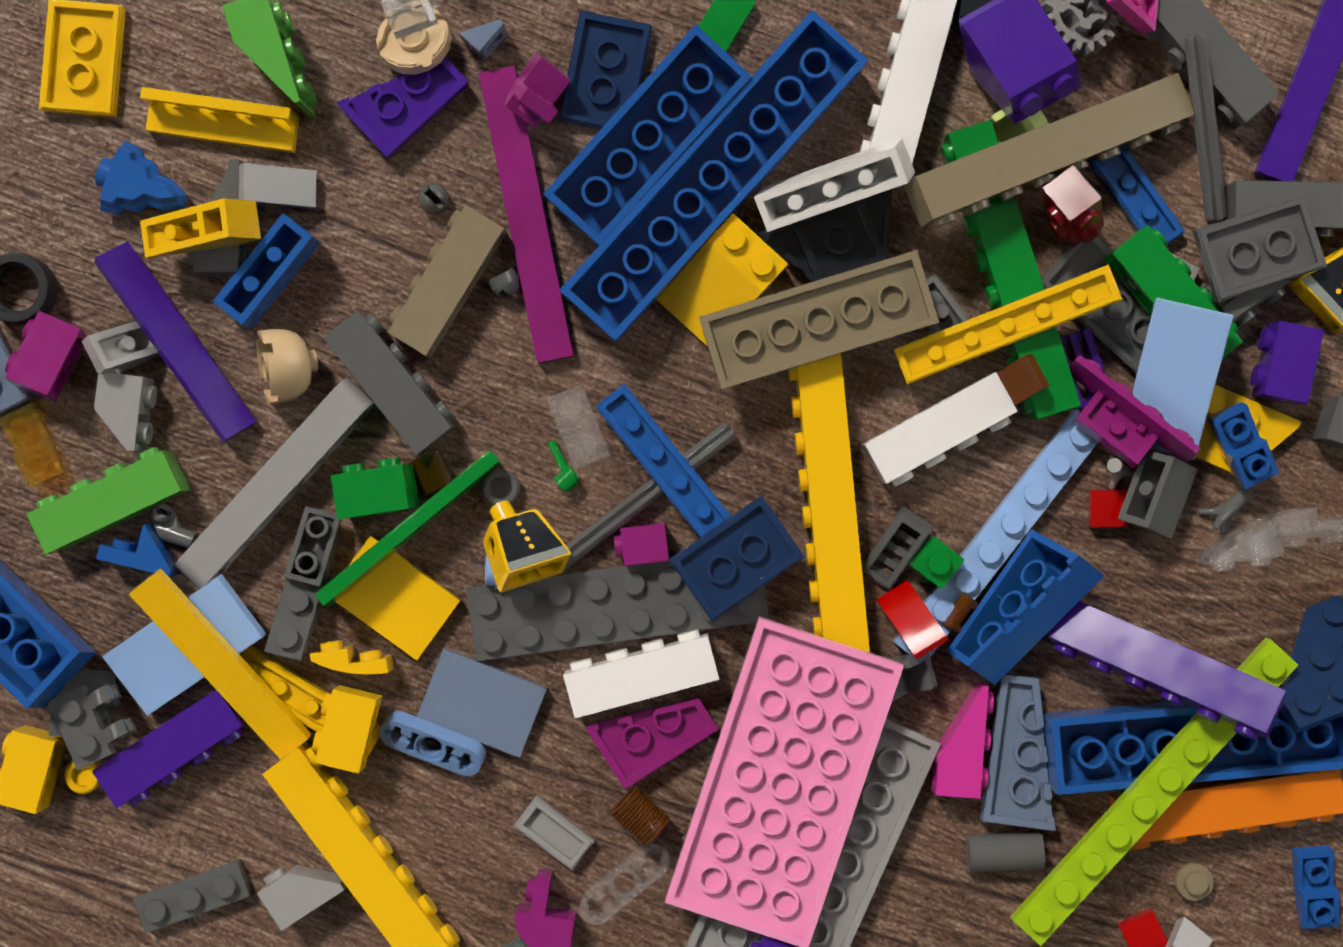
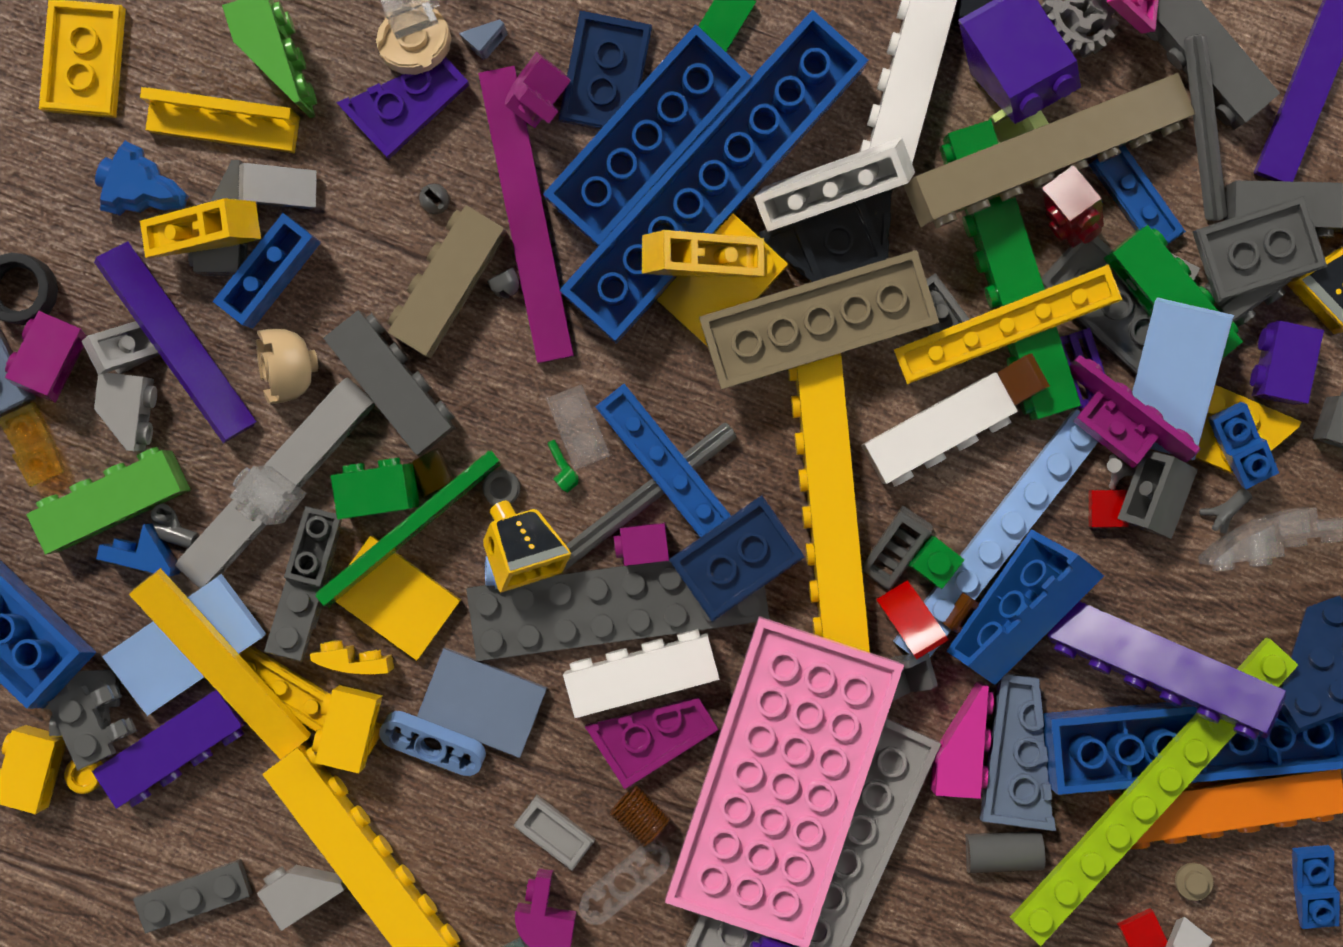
(265, 495): none -> clear brick
(702, 254): none -> yellow slope

